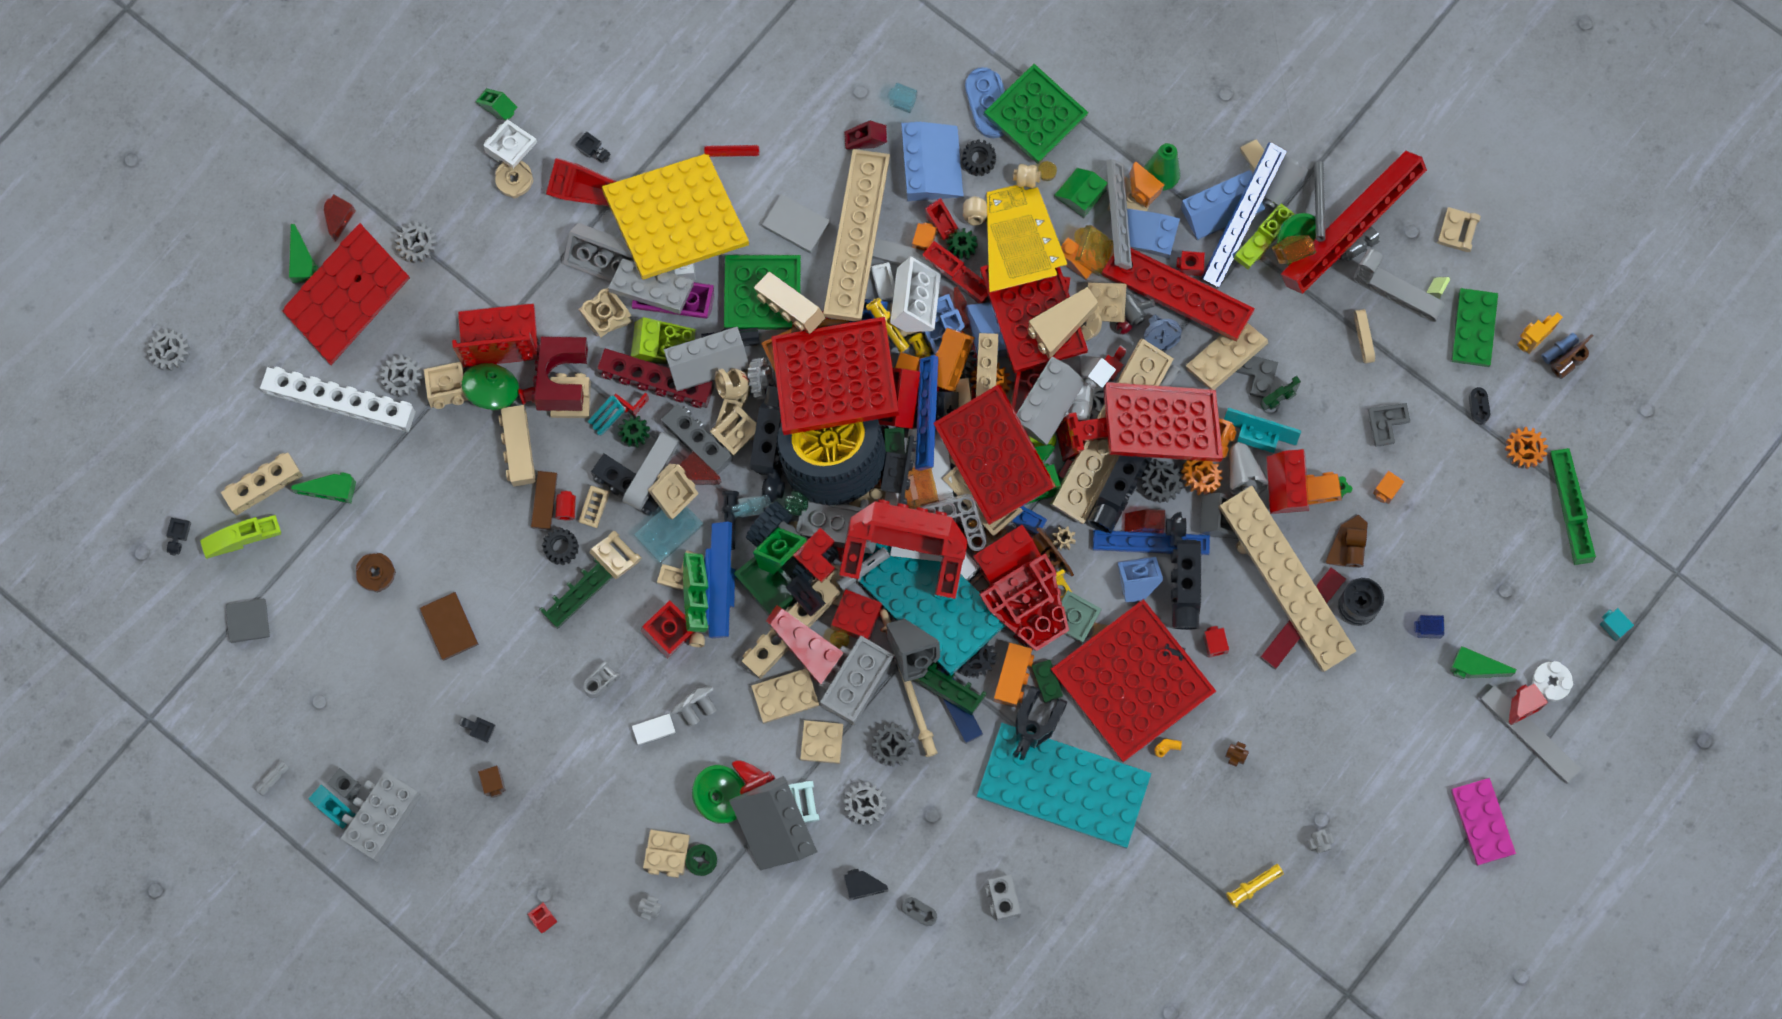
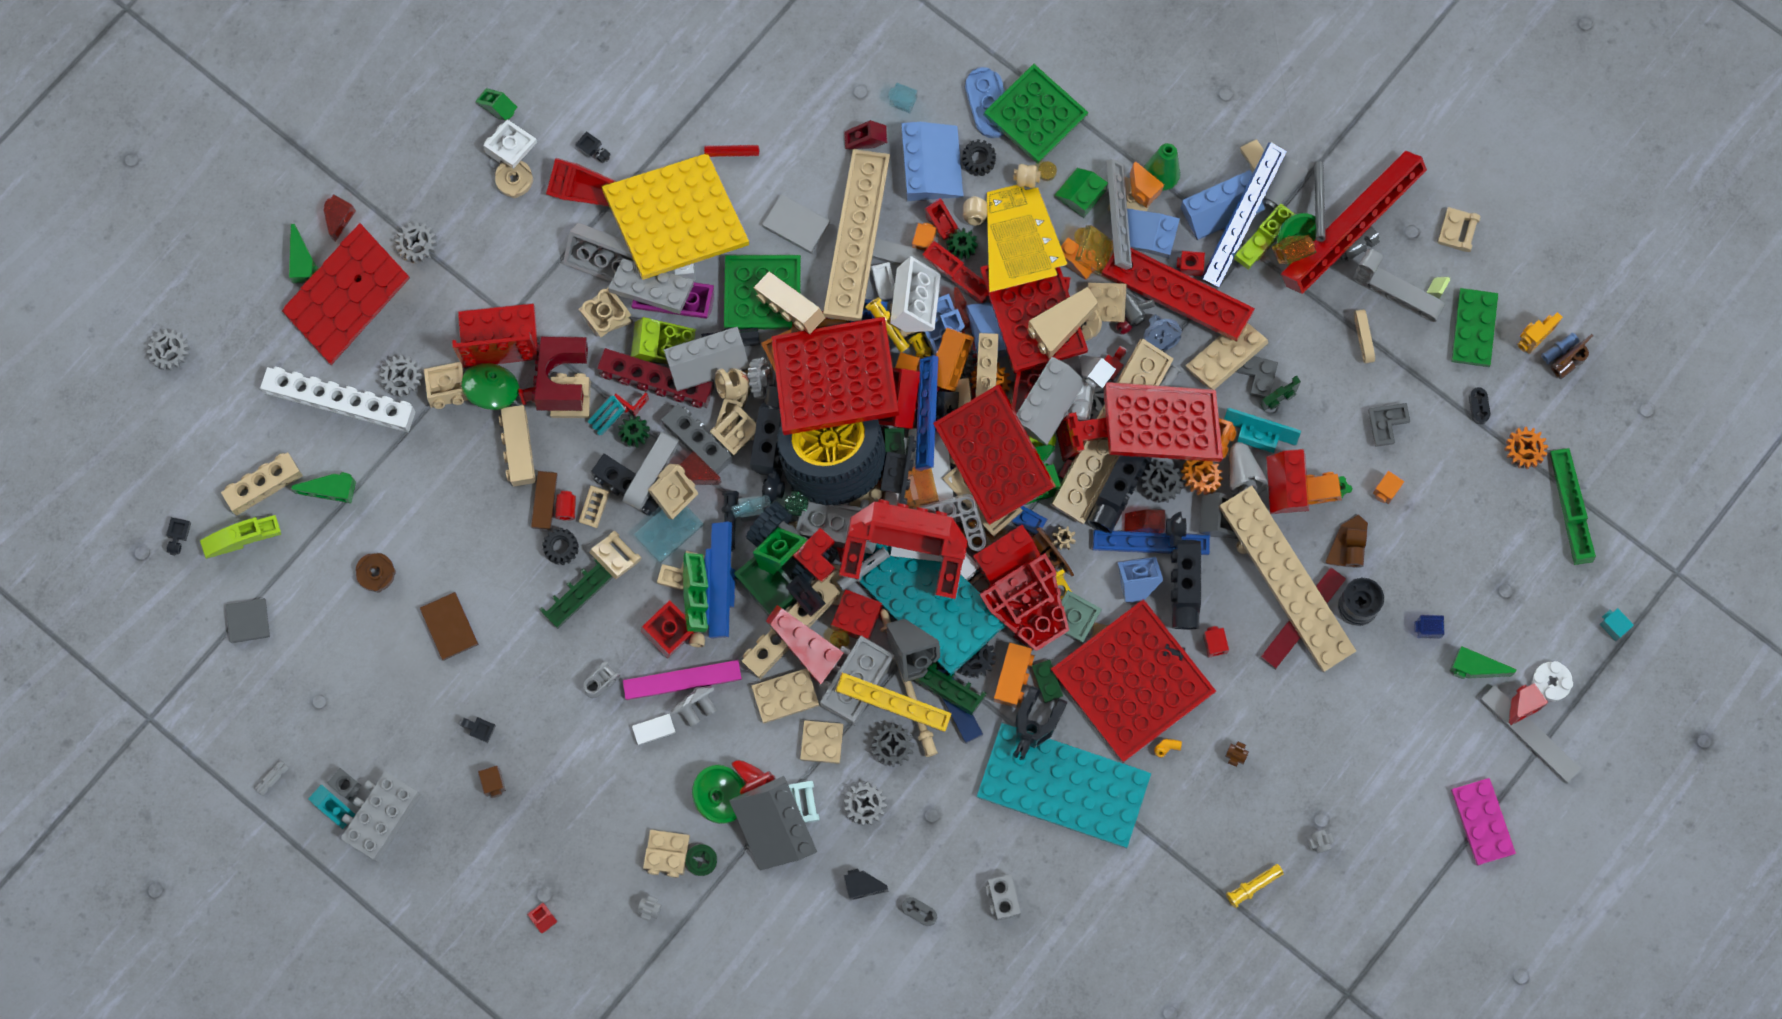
(682, 680): none -> dark pink tile
(893, 702): none -> yellow tile

